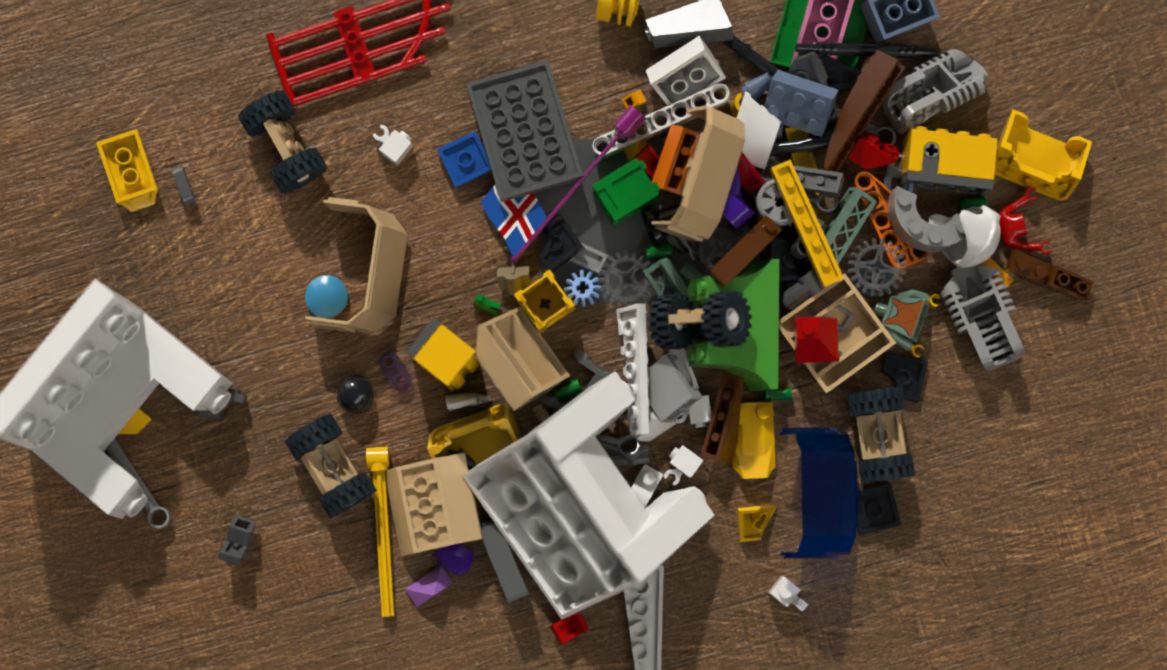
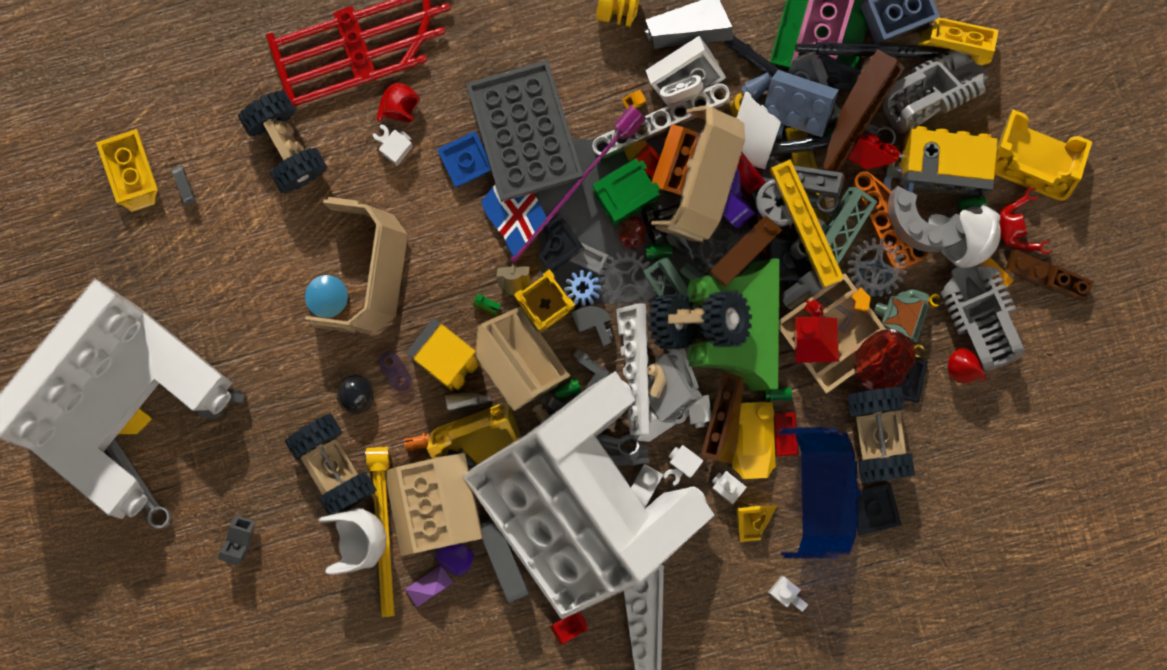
(360, 541): none -> white piece
(398, 103): none -> red piece
(416, 442): none -> orange pin
(593, 317): none -> dark grey brick
(632, 232): none -> clear red piece
(659, 379): none -> tan arm
(681, 88): none -> white plate
(728, 487): none -> white brick
(785, 444): none -> red tile
(814, 308): none -> red plate
(861, 300): none -> light orange piece
(884, 359): none -> clear red tile
(963, 38): none -> yellow slope
(965, 367): none -> red piece

